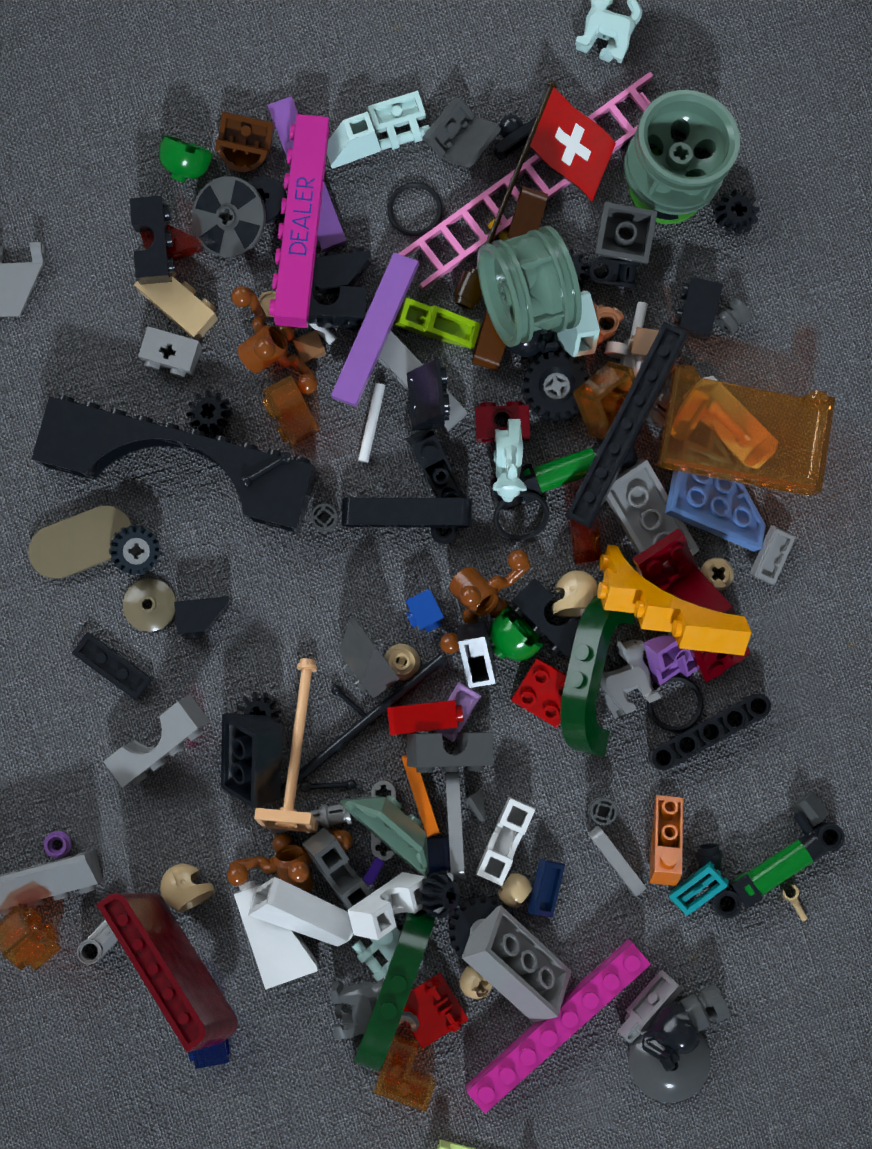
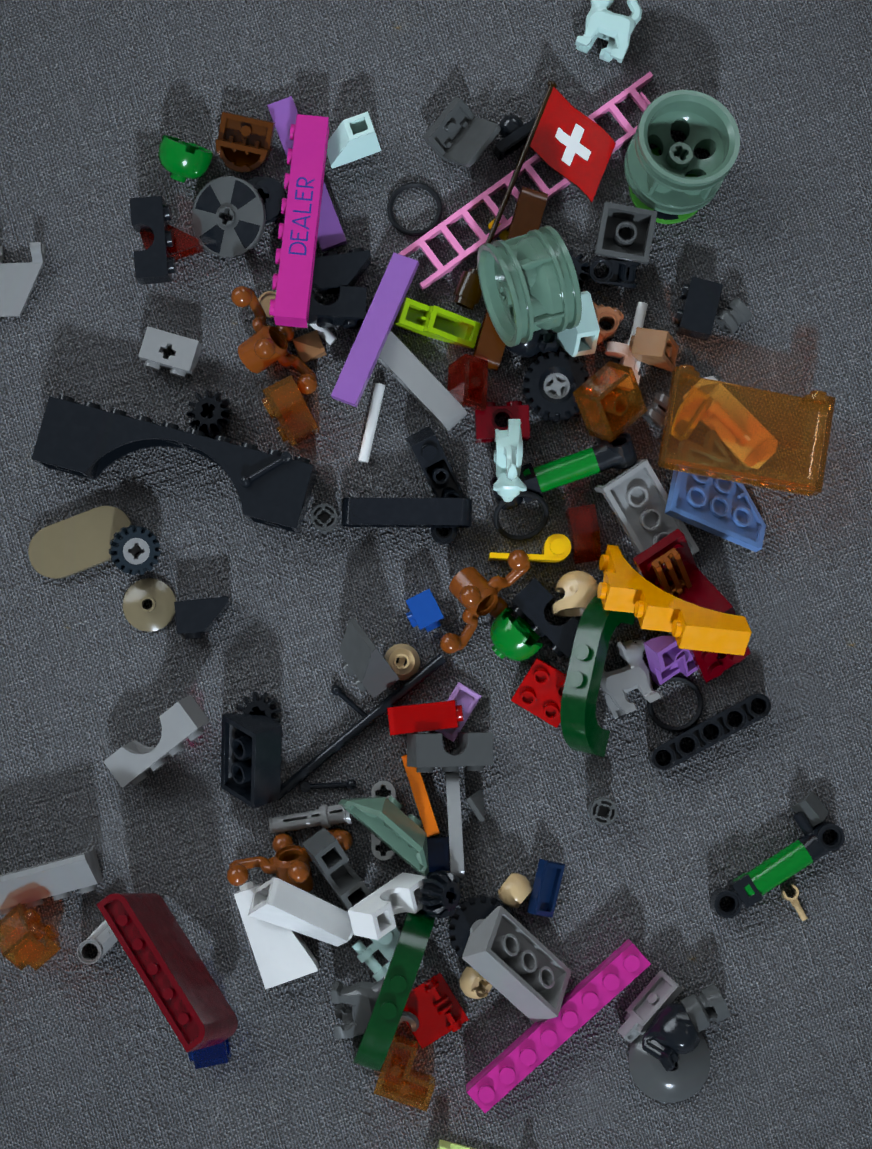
(49, 844): medium lavender plate -> none
(112, 666): black tile -> none
(180, 891): tan helmet -> none
(181, 306): tan brick -> none
(287, 817): light nougat tile -> none
(373, 871): dark purple tile -> none
(397, 113): light aqua plate -> none
(428, 396): black slope -> none
(469, 381): none -> clear red slope
(476, 654): black piece -> none
(504, 841): white arch -> none
(554, 550): none -> yellow door
(617, 861): light grey beam -> none
(627, 425): black tile -> none
(666, 841): orange slope -> none
(677, 584): none -> dark orange tile
(699, 901): teal tile -> none
(708, 853): black cone -> none
(727, 572): tan piece -> none
(730, 219): black gear -> none
(773, 555): light grey plate -> none

